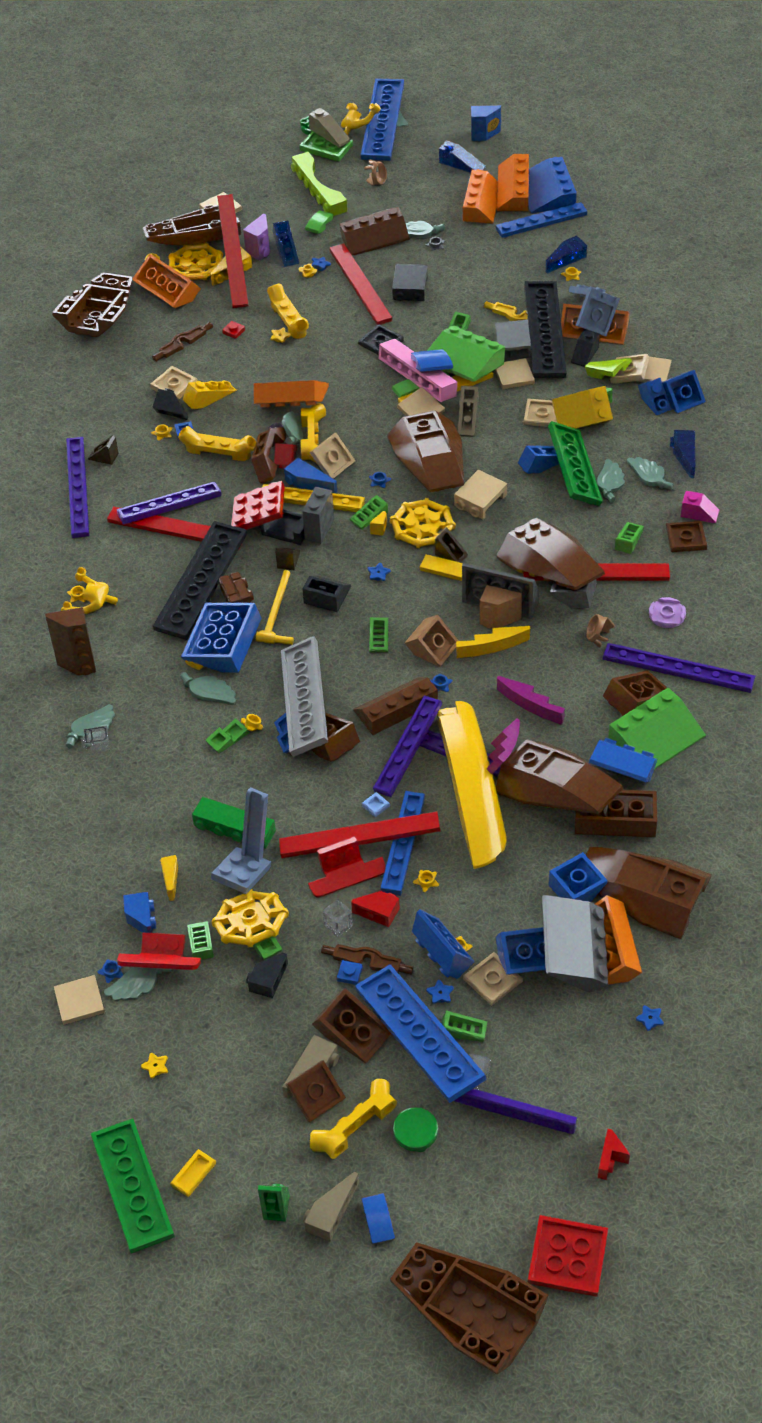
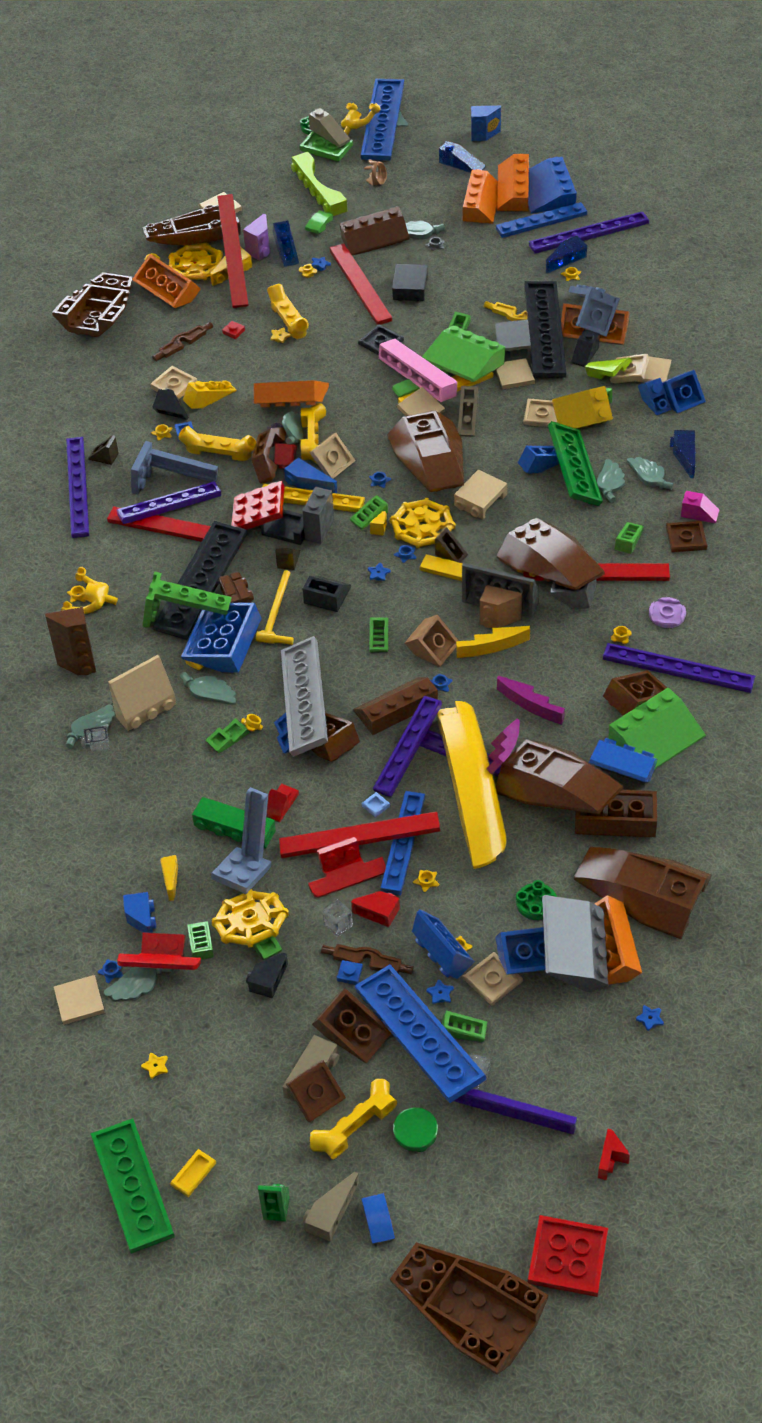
(141, 693): none -> tan slope
(150, 457): none -> sand blue bracket
(182, 595): none -> bright green bracket
(280, 801): none -> red slope
(406, 549): none -> blue plate
(431, 360): blue slope -> none
(530, 899): none -> green tile
(577, 879): blue slope -> none
(590, 231): none -> dark purple tile
(595, 626): medium nougat piece -> none
(621, 630): none -> yellow plate

